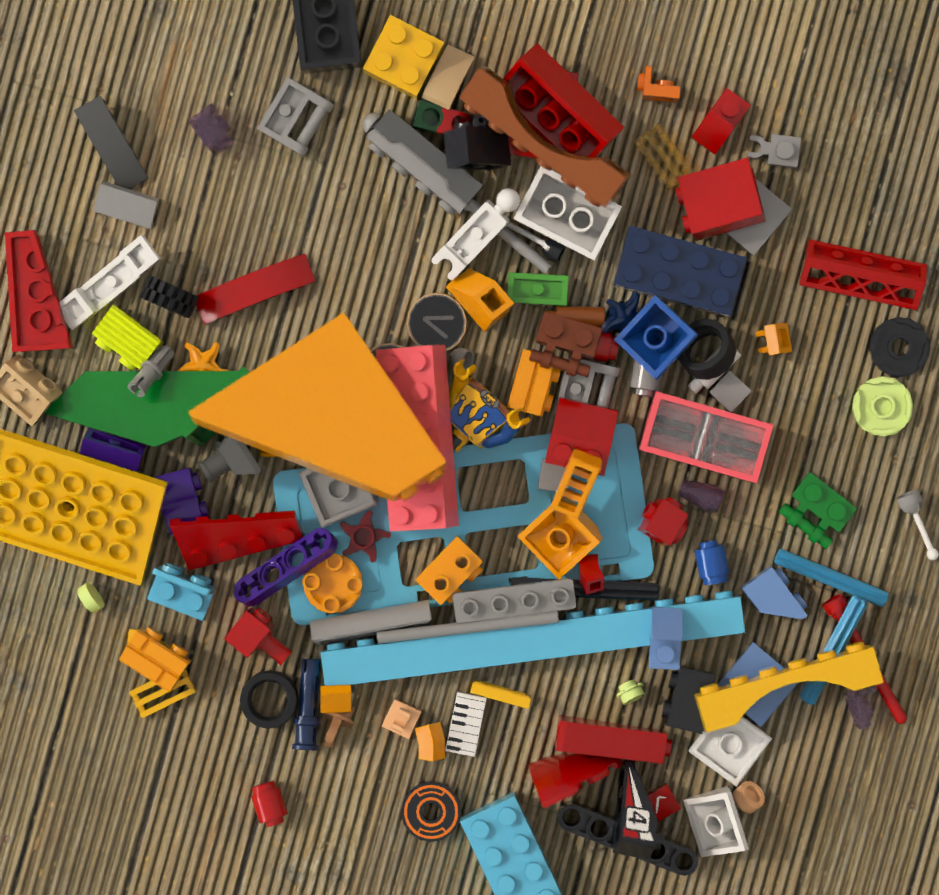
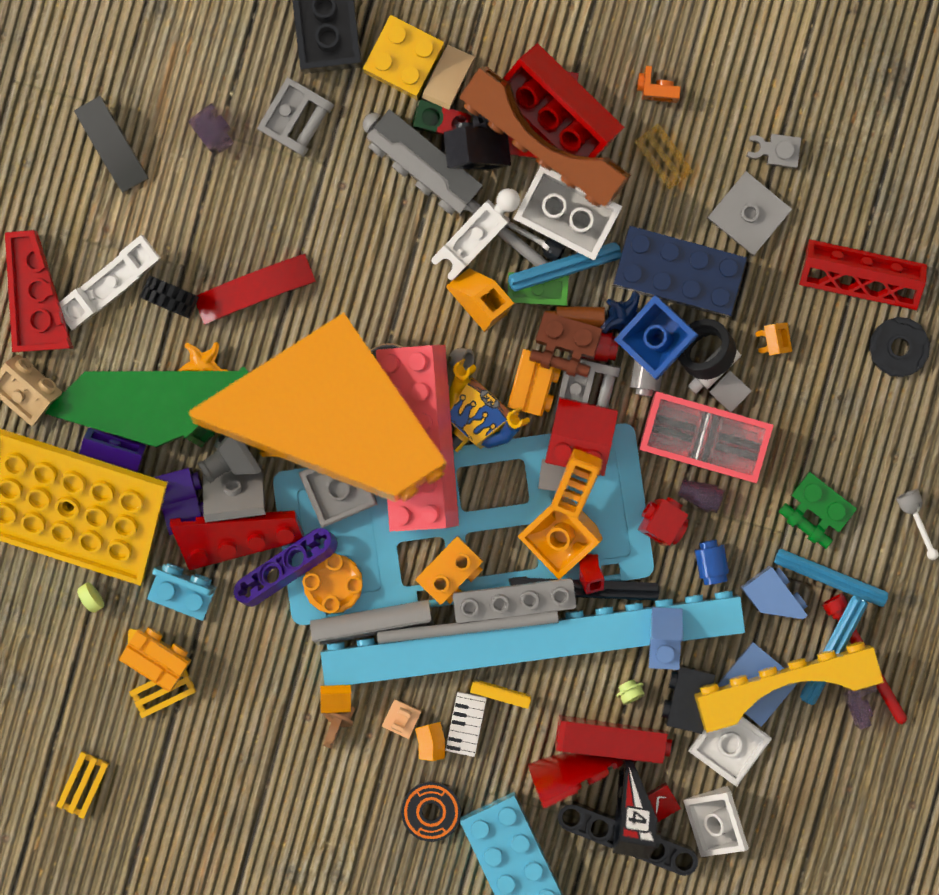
(71, 808): none -> yellow tile
(126, 204): light grey tile -> none
(126, 337): neon yellow brick -> none
(151, 370): light grey axle -> none
(233, 496): none -> light grey plate
(246, 699): black tyre -> none
(254, 633): red brick -> none
(268, 803): red brick -> none
(307, 718): dark blue pin -> none
(363, 536): dark red animal -> none
(436, 321): black tile -> none
(562, 267): none -> dark azure axle
(720, 121): red slope -> none
(720, 199): red brick -> none
(748, 797): light nougat tile -> none
(882, 406): yellowish green tile -> none

